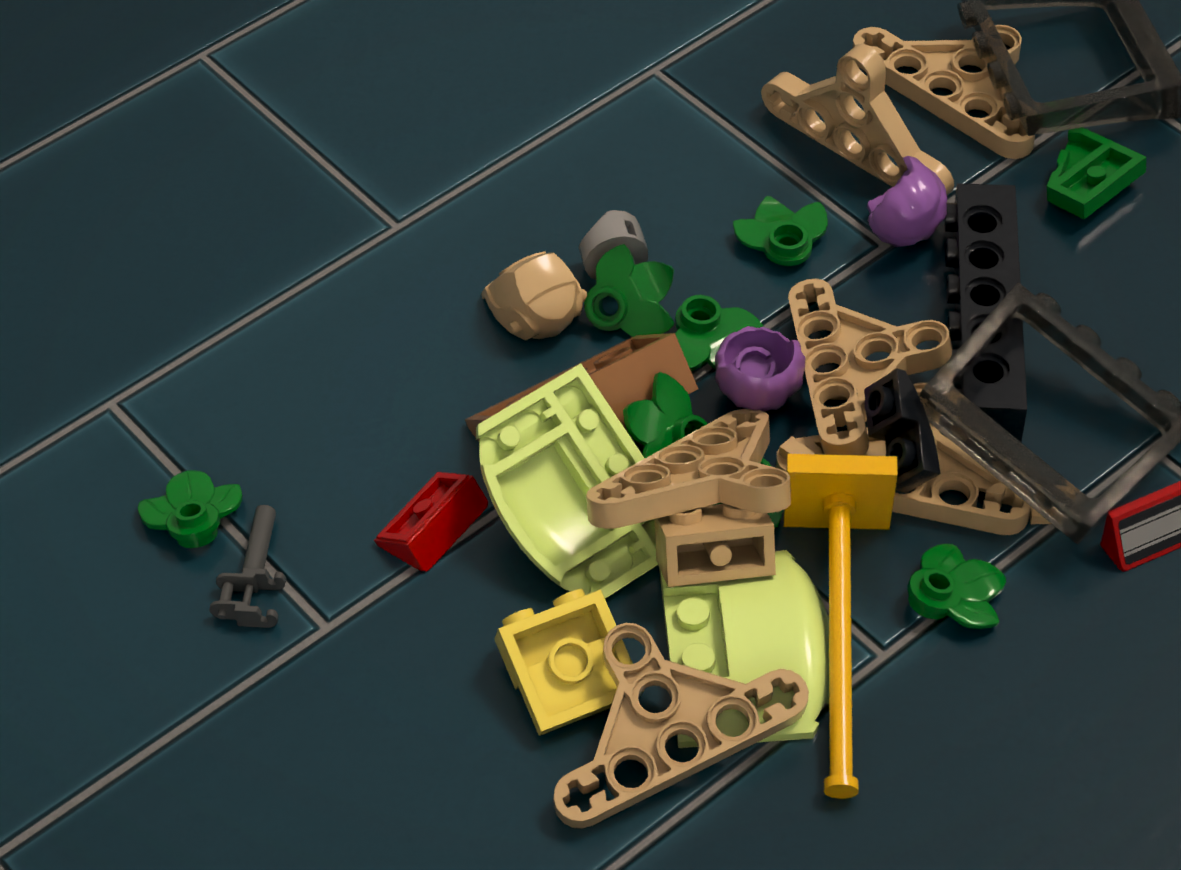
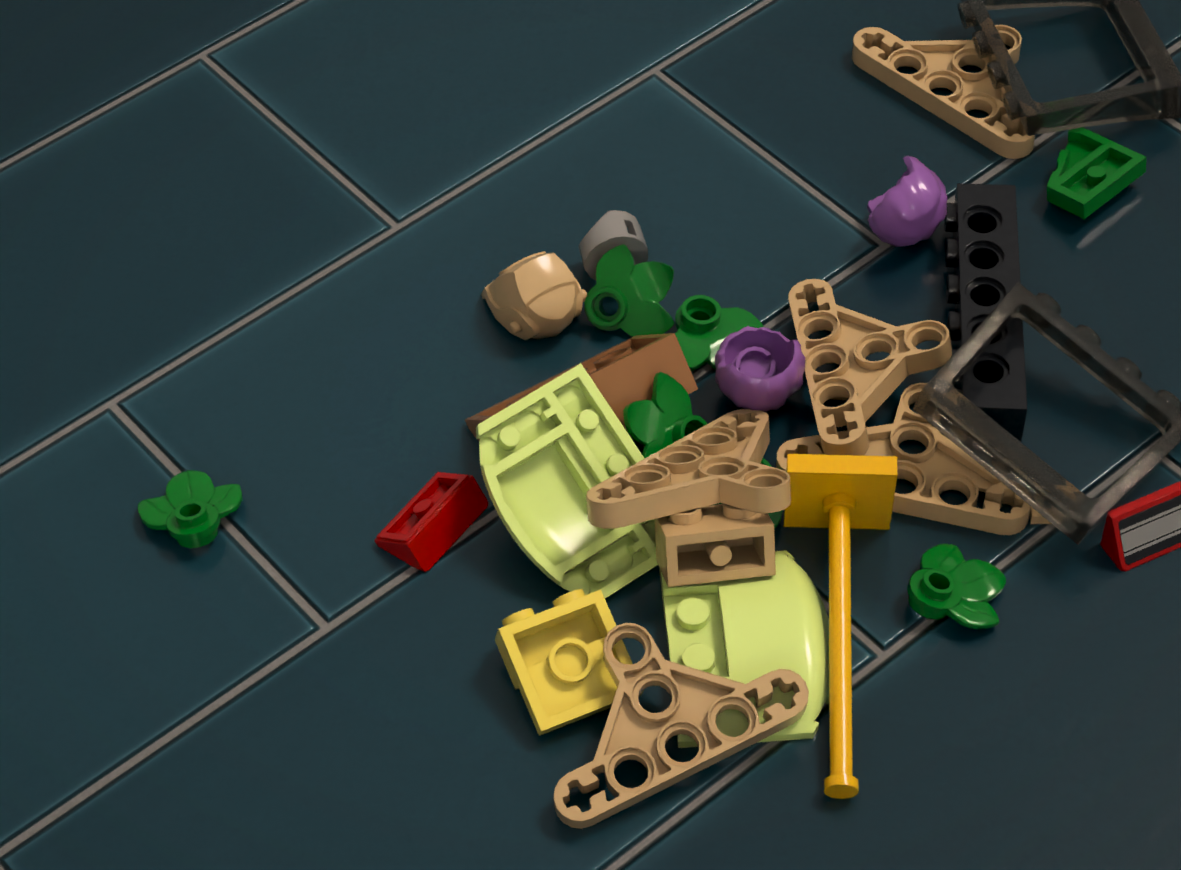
(252, 579): dark grey piece -> none
(782, 233): green plate -> none
(793, 446): tan piece -> none
(877, 127): tan beam -> none
(901, 421): black slope -> none

